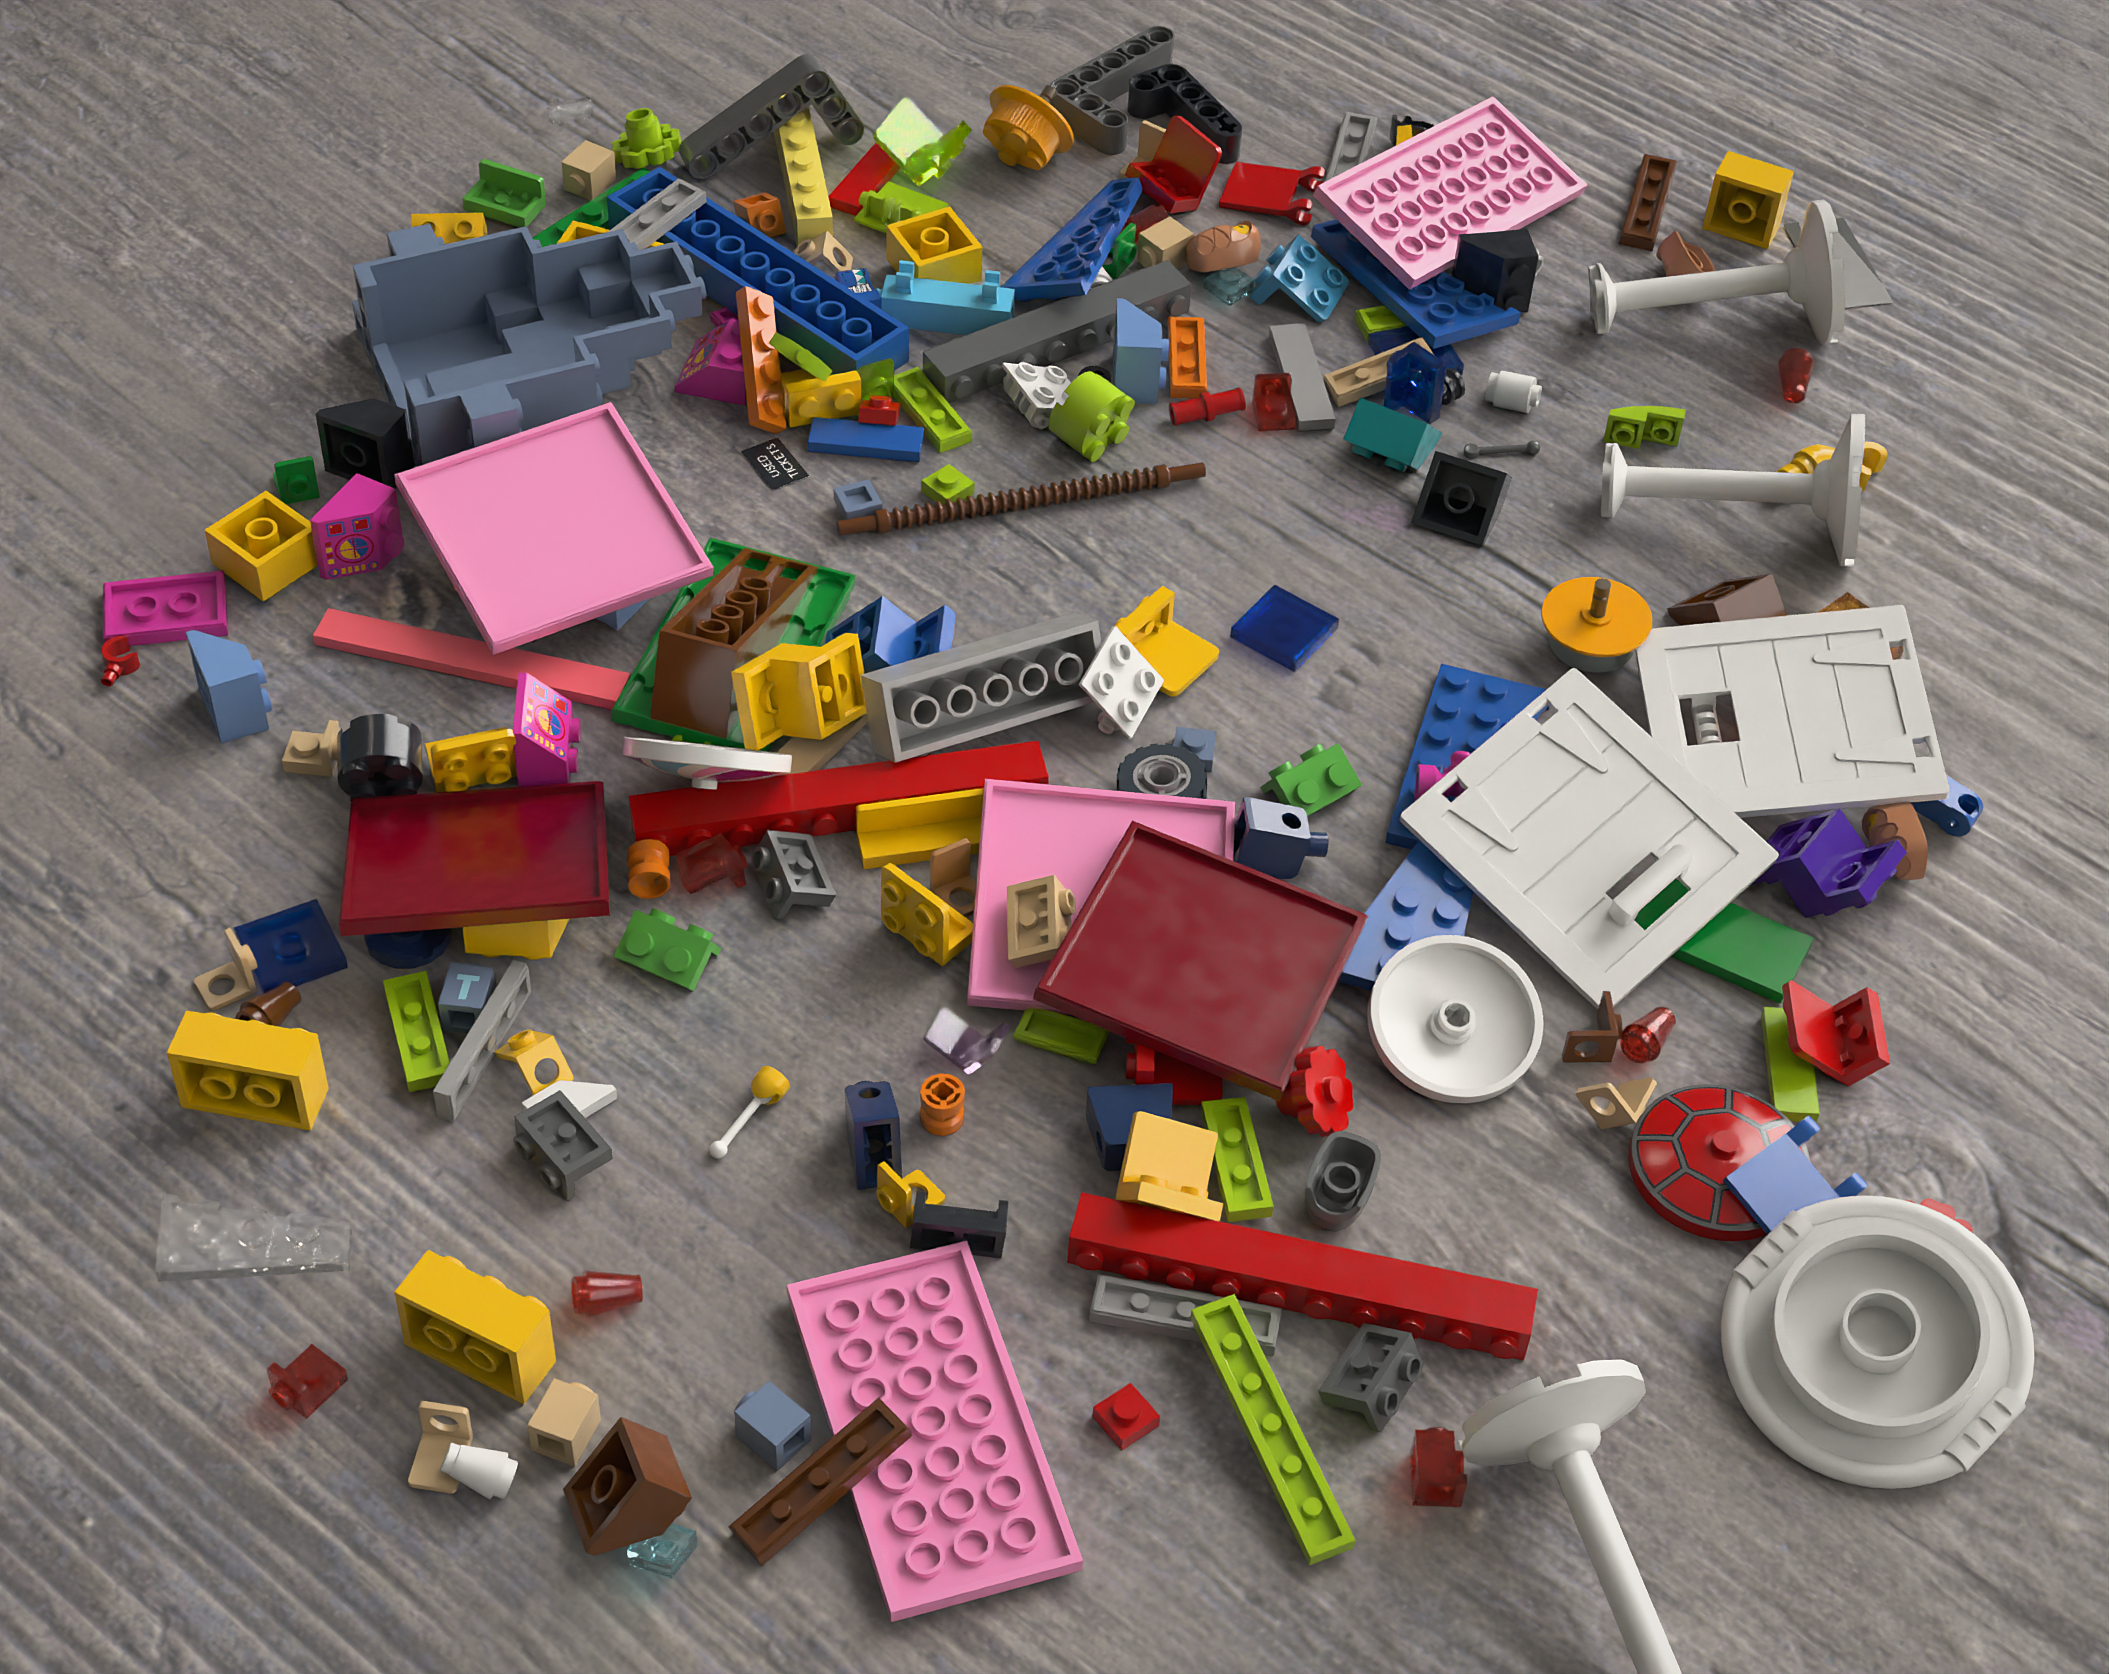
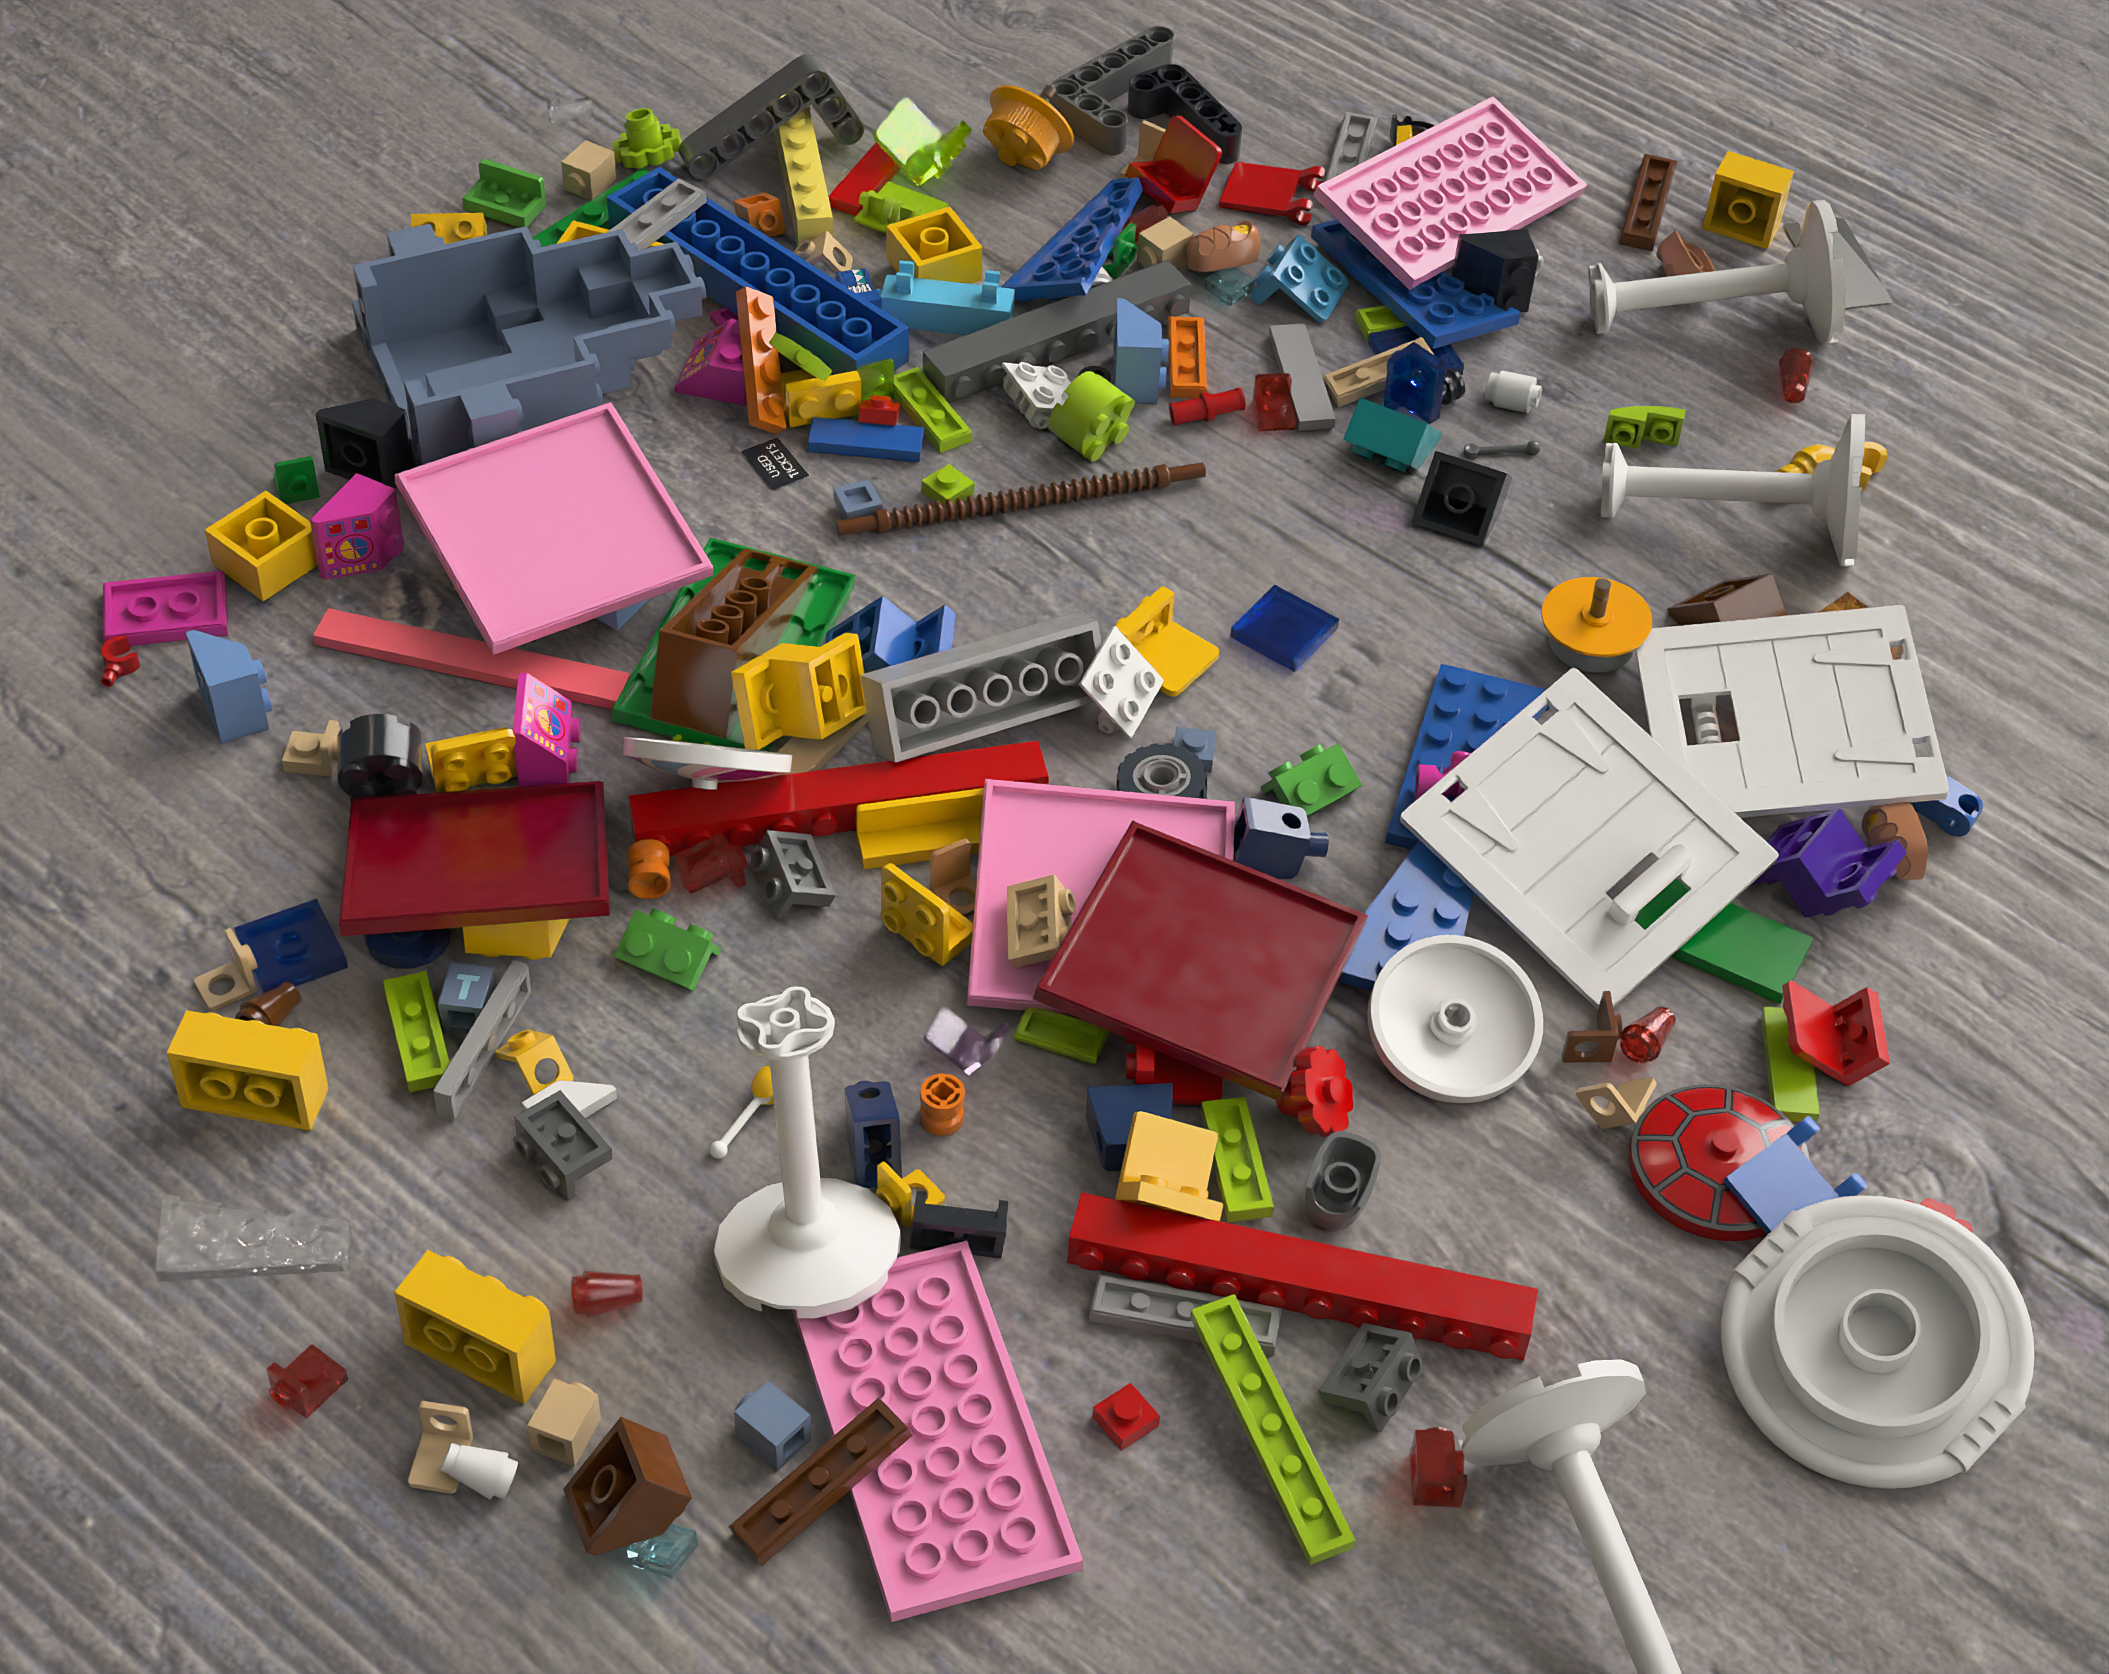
(810, 1237): none -> white piece

